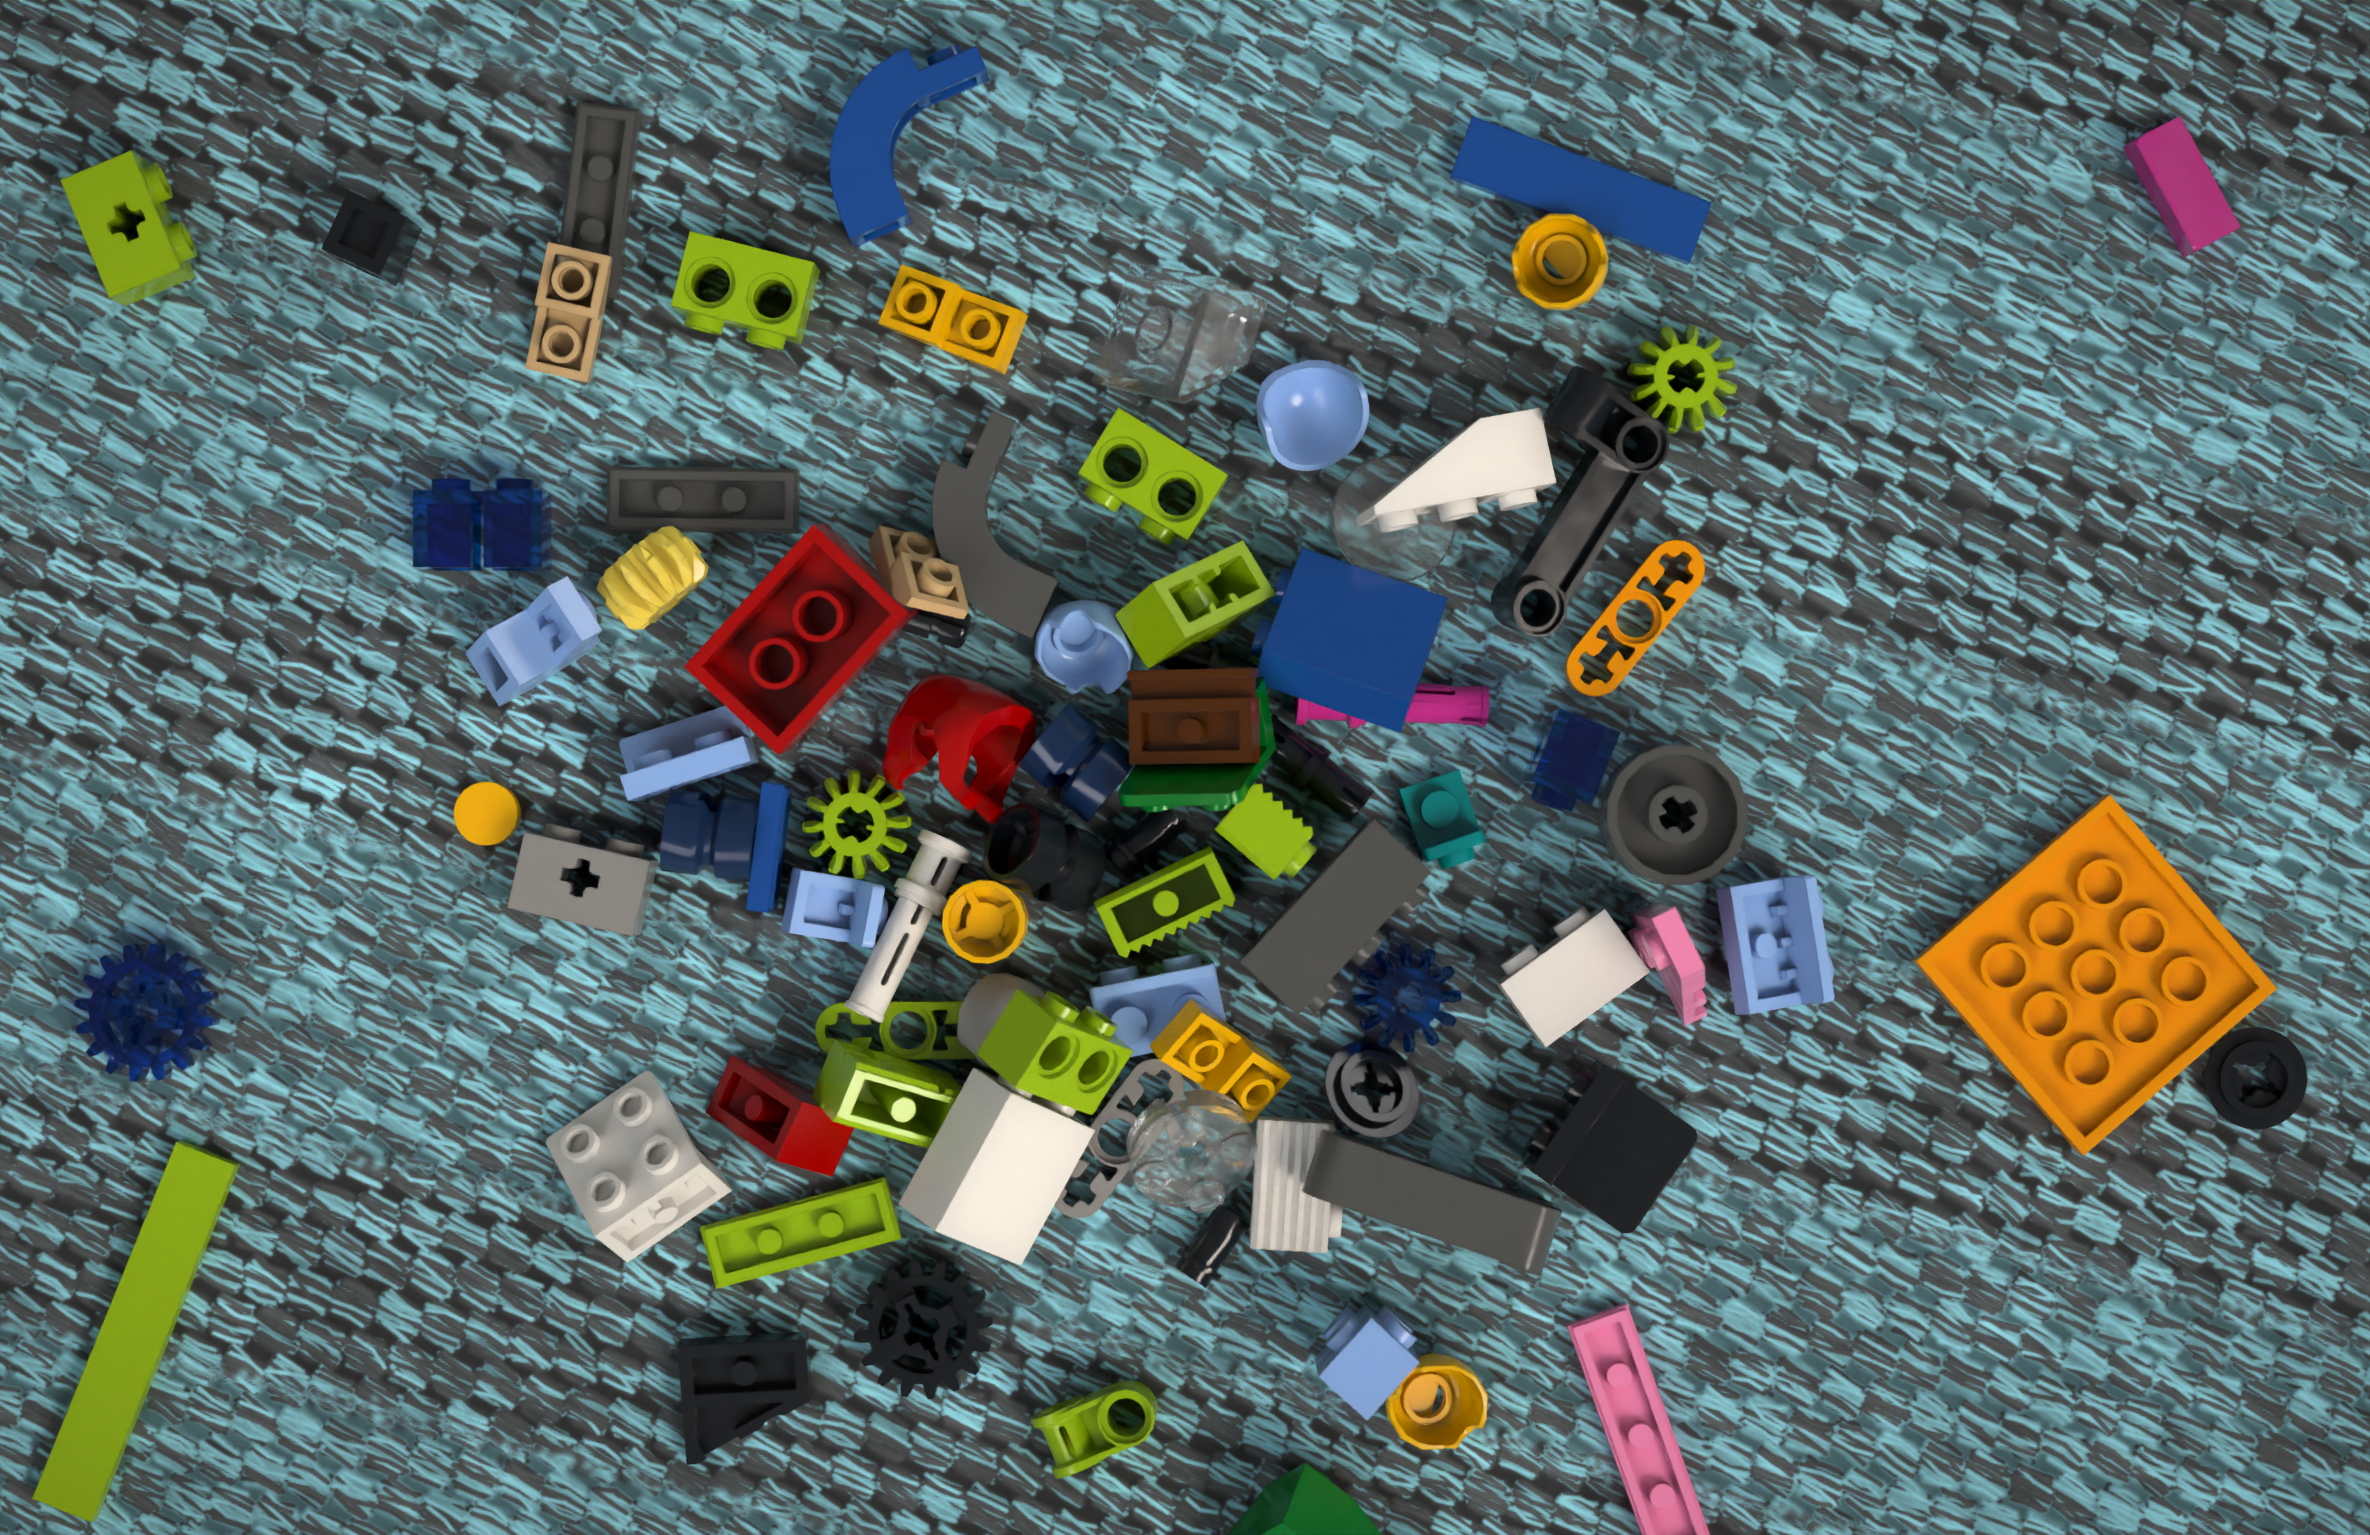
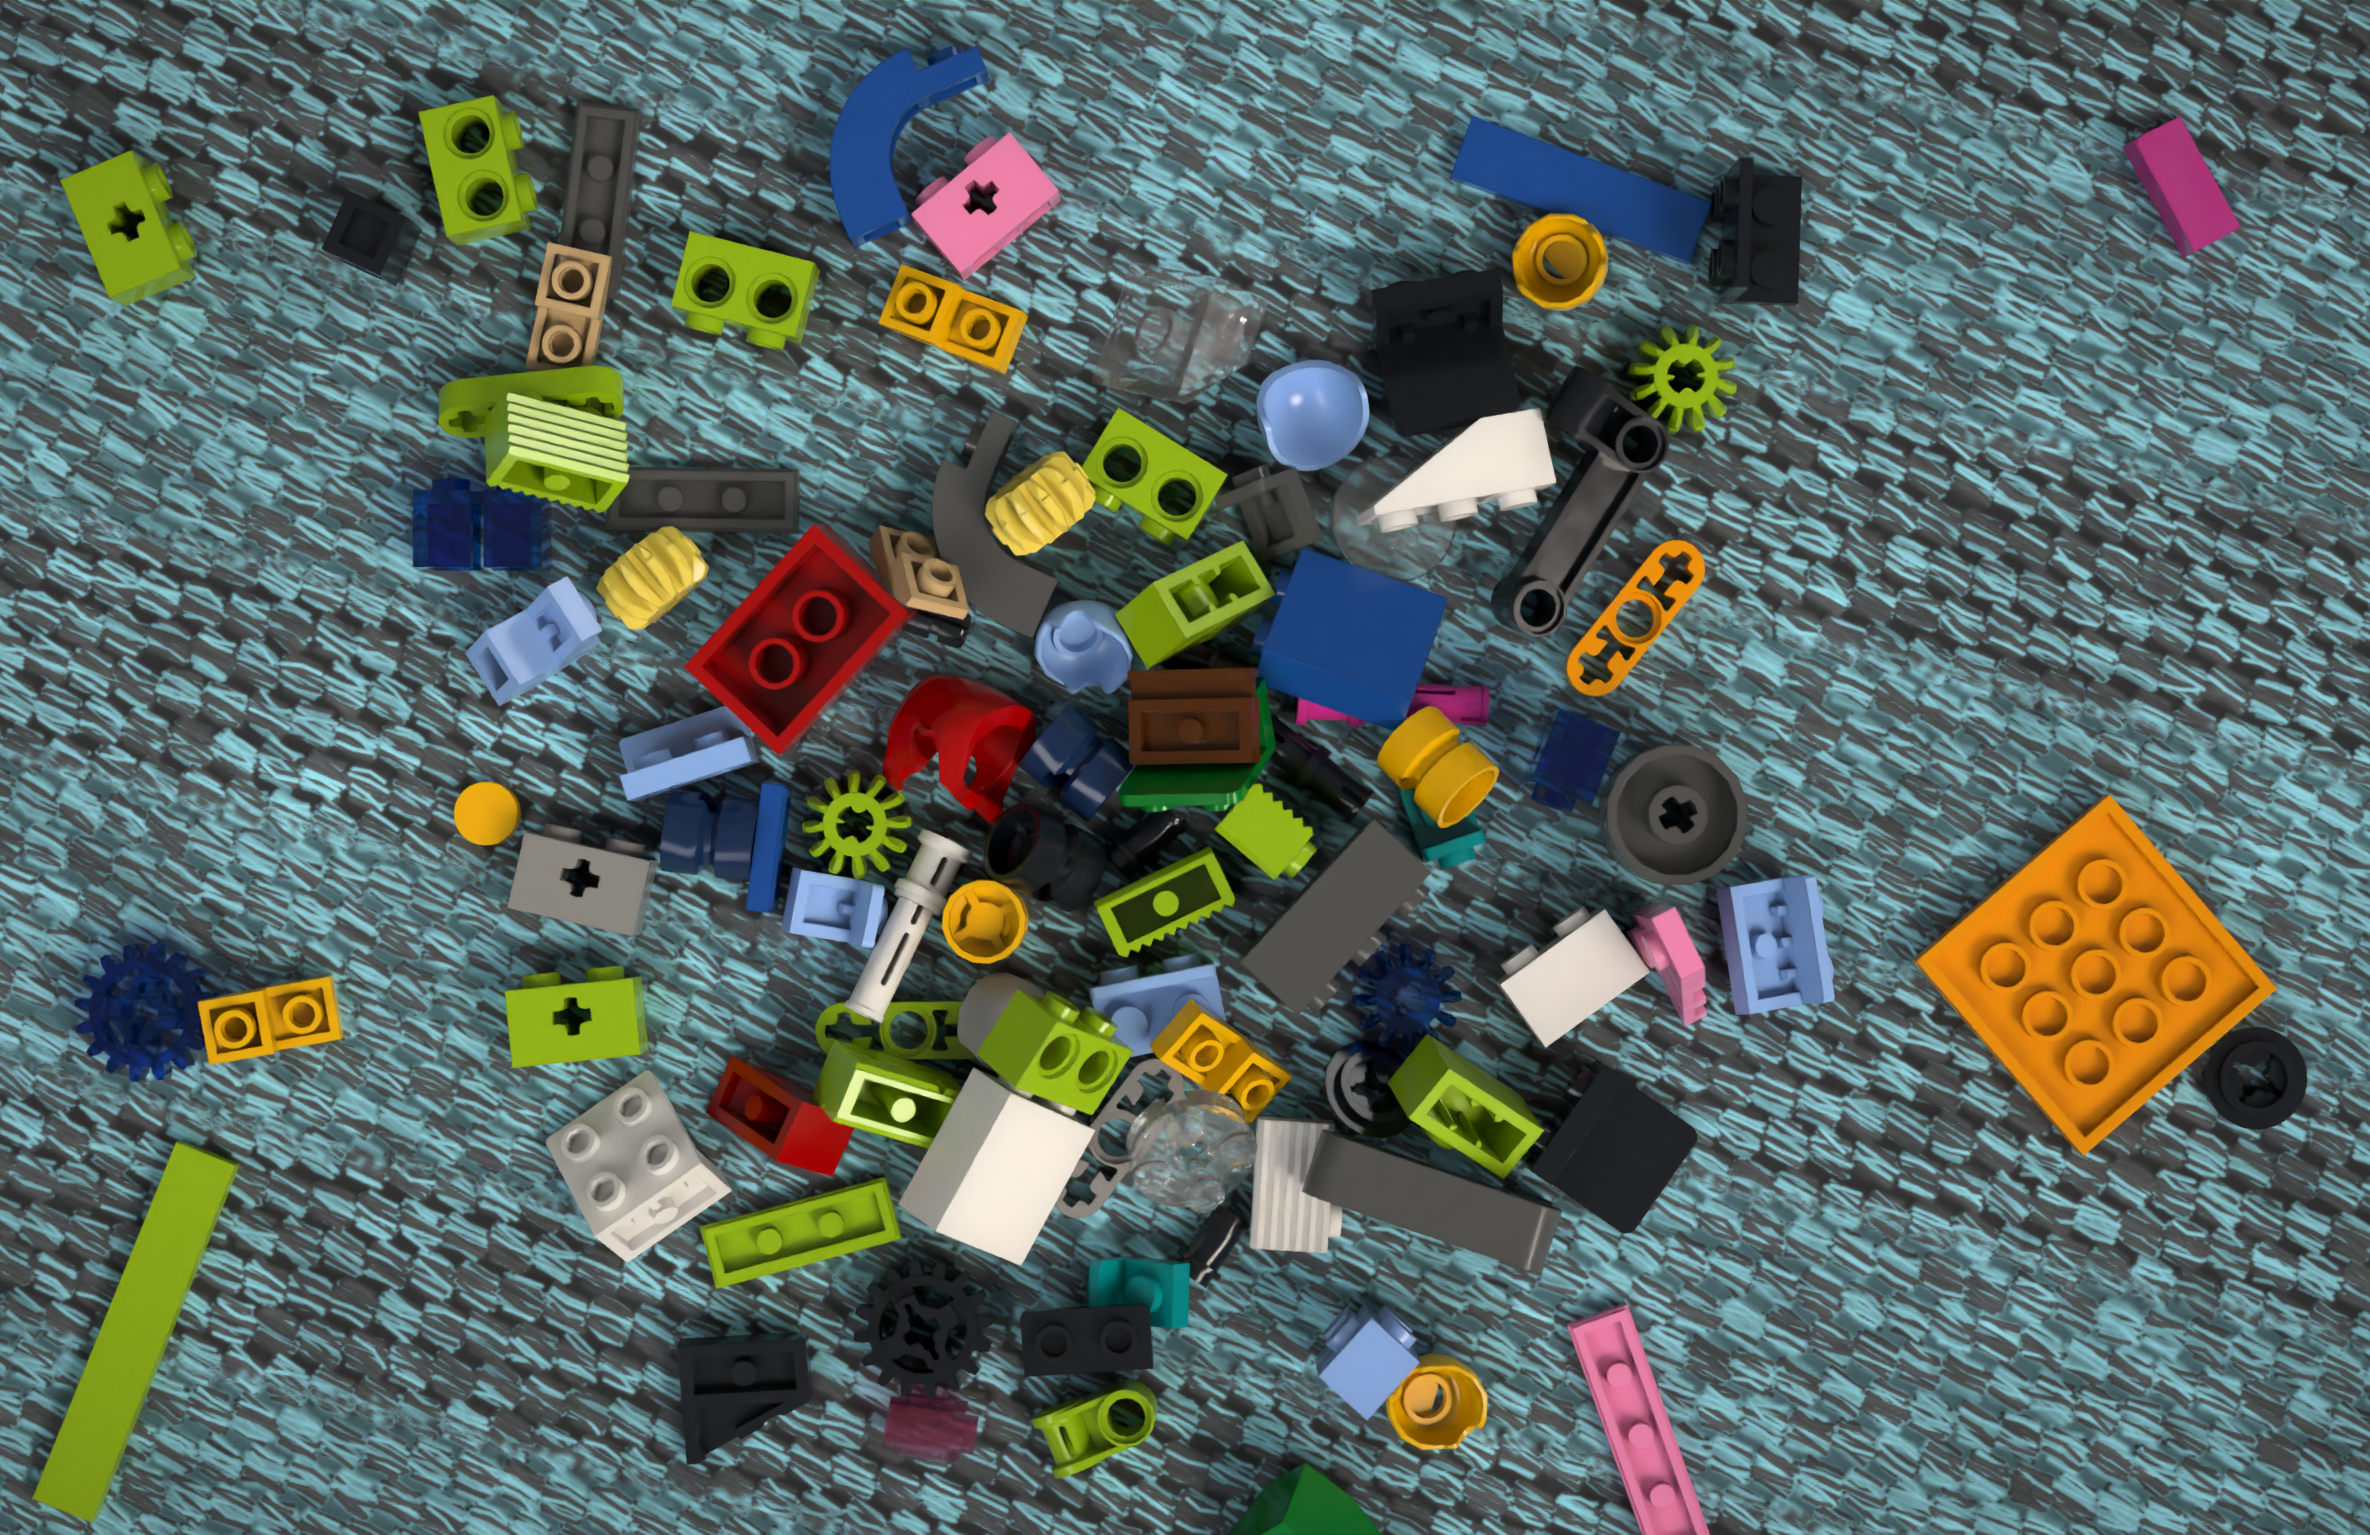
(270, 1019): none -> yellow slope
(464, 175): none -> lime brick
(469, 400): none -> lime beam
(543, 1038): none -> lime brick
(555, 451): none -> lime brick
(930, 1428): none -> clear pink brick
(975, 238): none -> bright pink brick
(1040, 503): none -> light yellow gear
(1086, 1339): none -> black bracket
(1143, 1280): none -> teal bracket
(1274, 511): none -> dark grey bracket
(1429, 758): none -> yellow wheel
(1444, 351): none -> black bracket
(1464, 1107): none -> lime brick
(1758, 237): none -> black bracket

